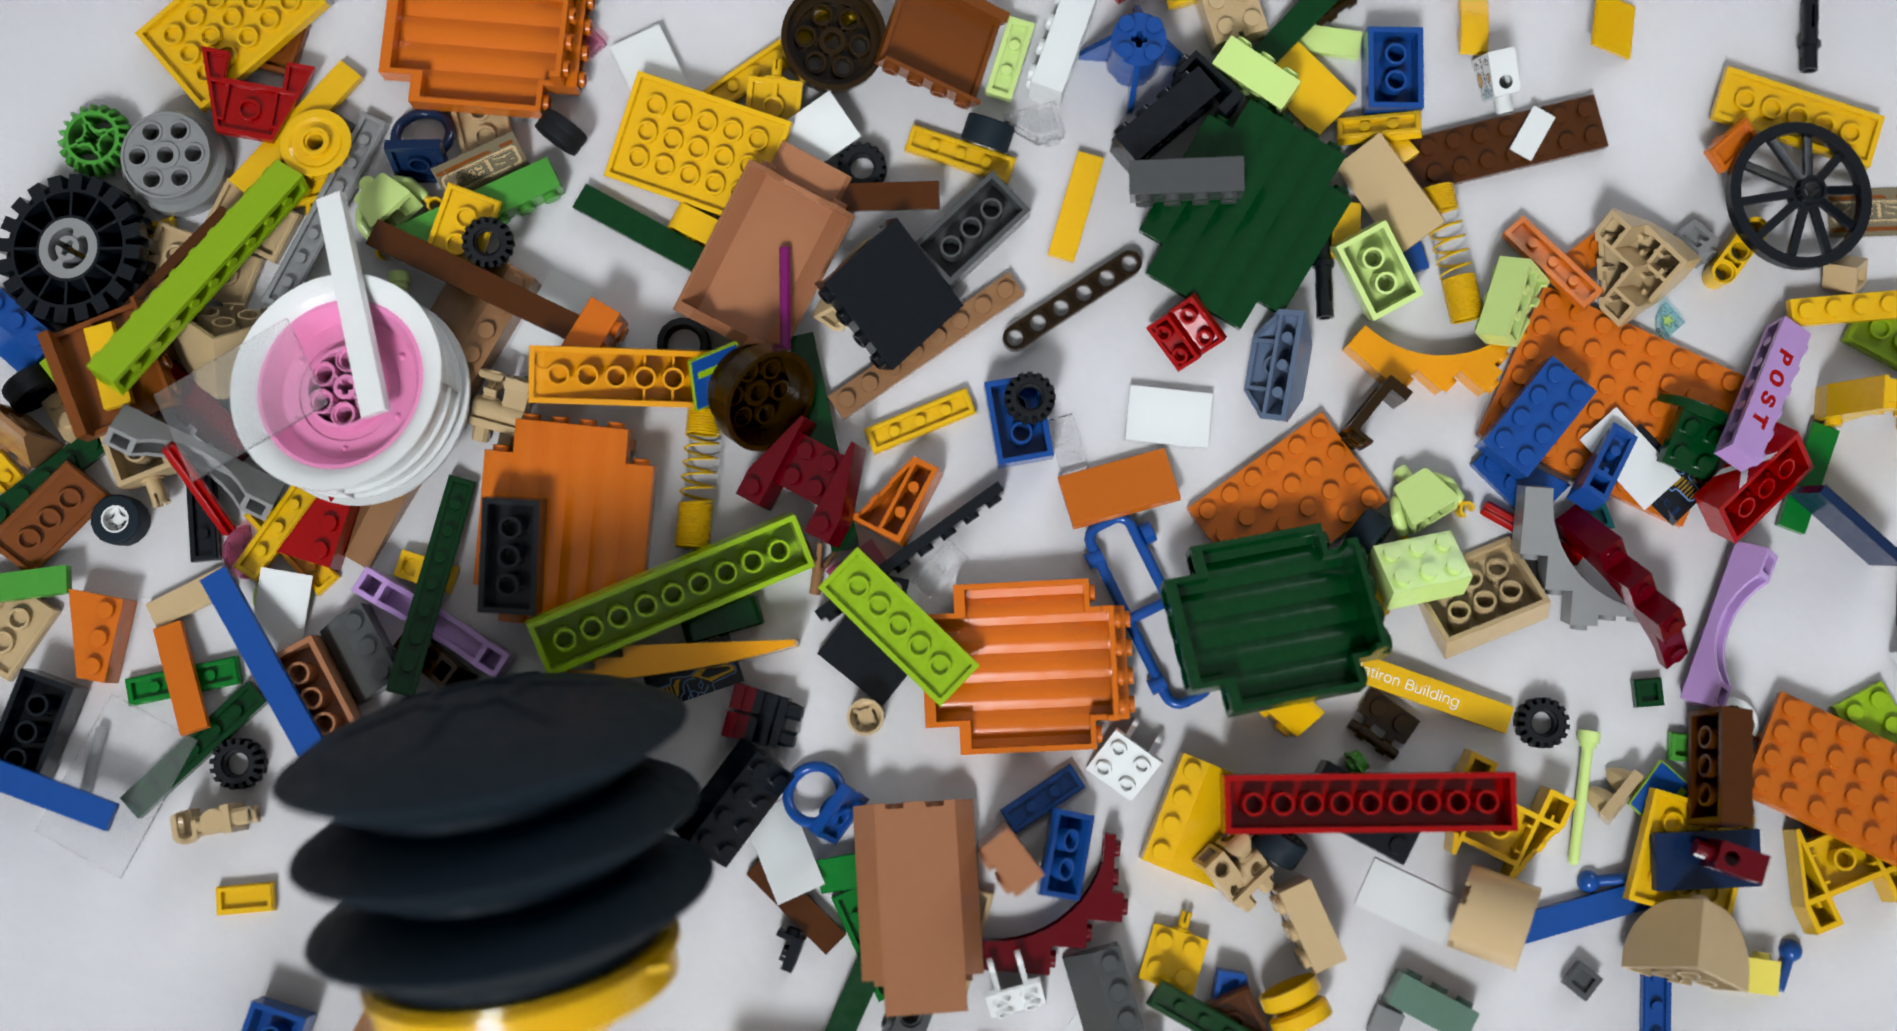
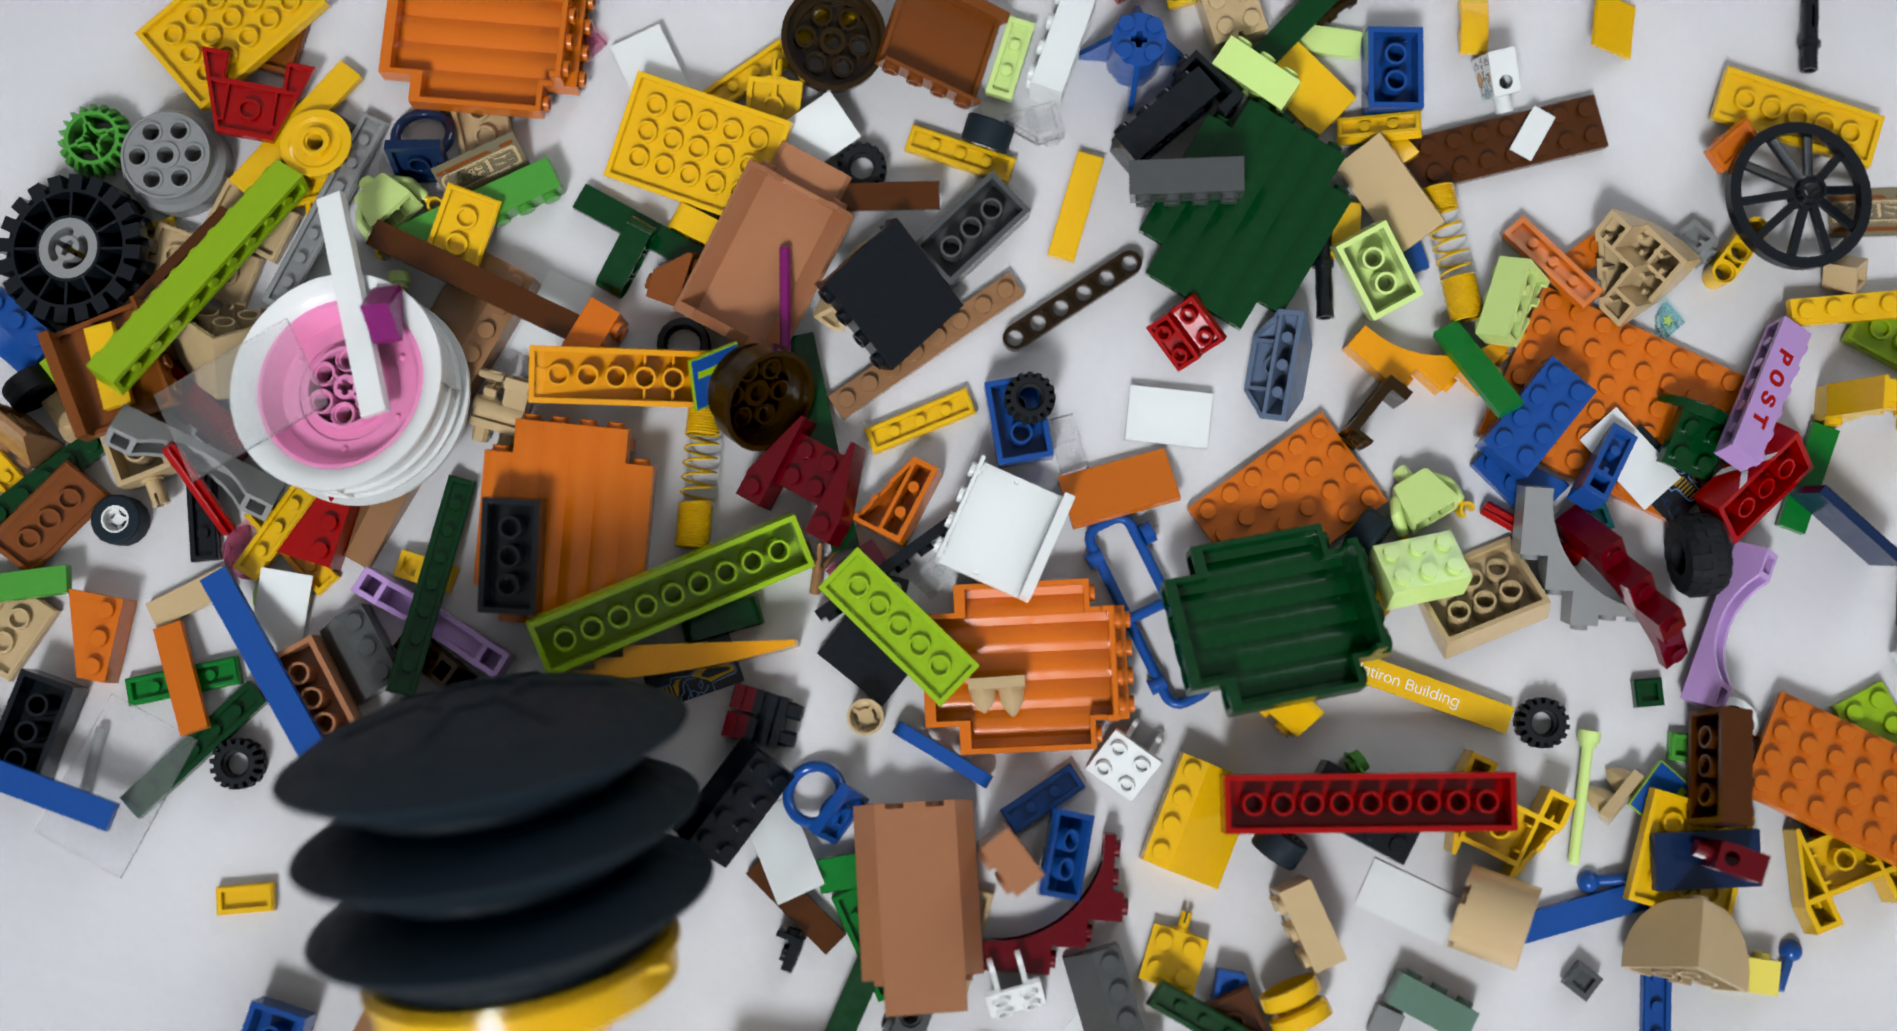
(225, 819): tan hips -> none
(384, 314): none -> magenta slope
(470, 242): black tyre -> none
(561, 132): black tyre -> none
(626, 257): none -> dark green beam
(669, 279): none -> dark orange slope
(942, 754): none -> blue beam
(1002, 530): none -> white panel
(1010, 692): none -> tan tile
(1238, 879): tan hips -> none
(1388, 717): dark brown plate -> none
(1478, 369): none -> green tile
(1698, 554): none -> black tyre

